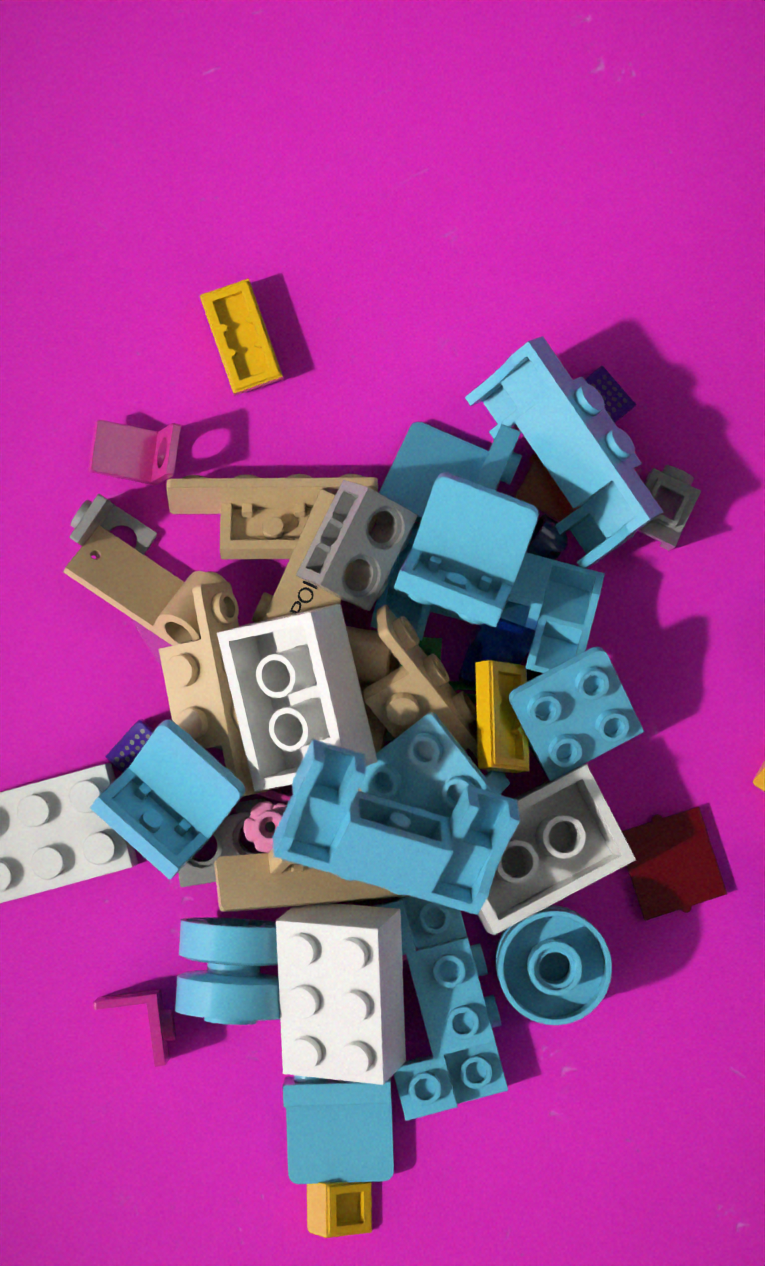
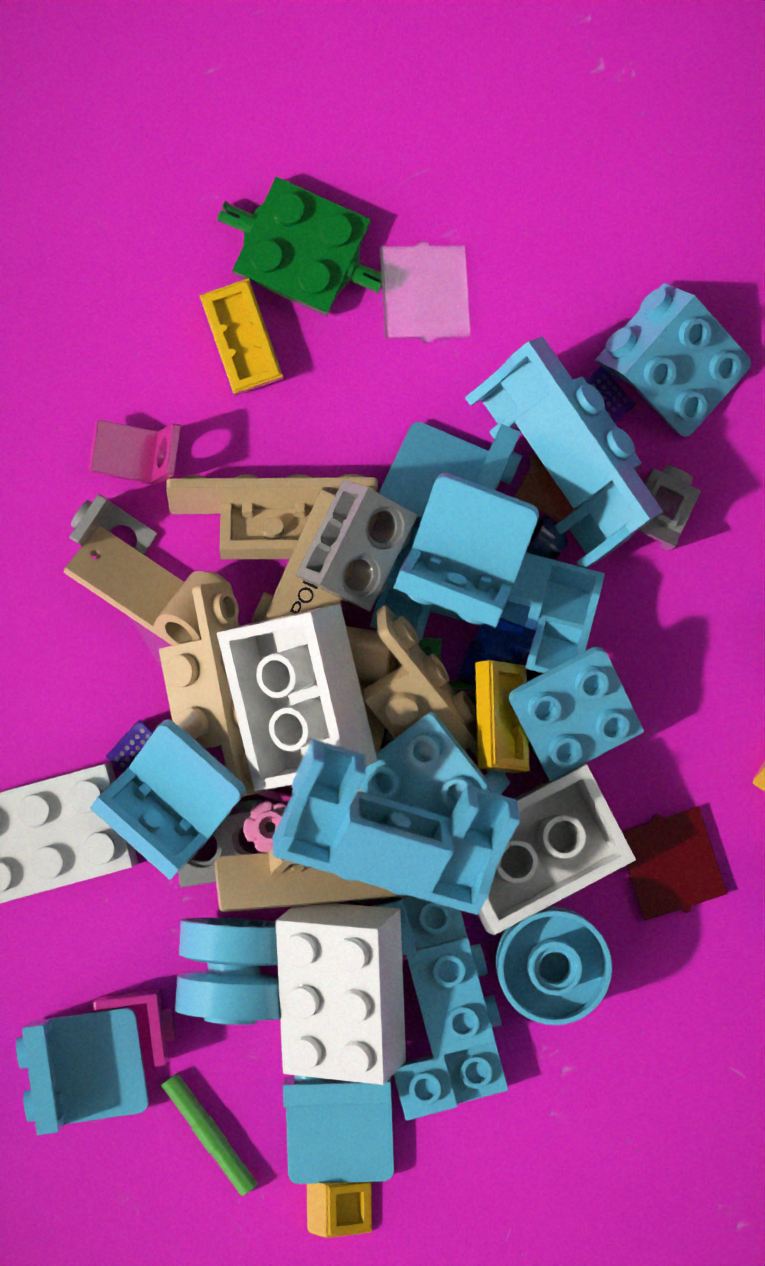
(82, 1068): none -> medium azure bracket
(209, 1134): none -> bright green piece
(301, 246): none -> green plate
(424, 292): none -> clear piece
(676, 357): none -> medium azure bracket

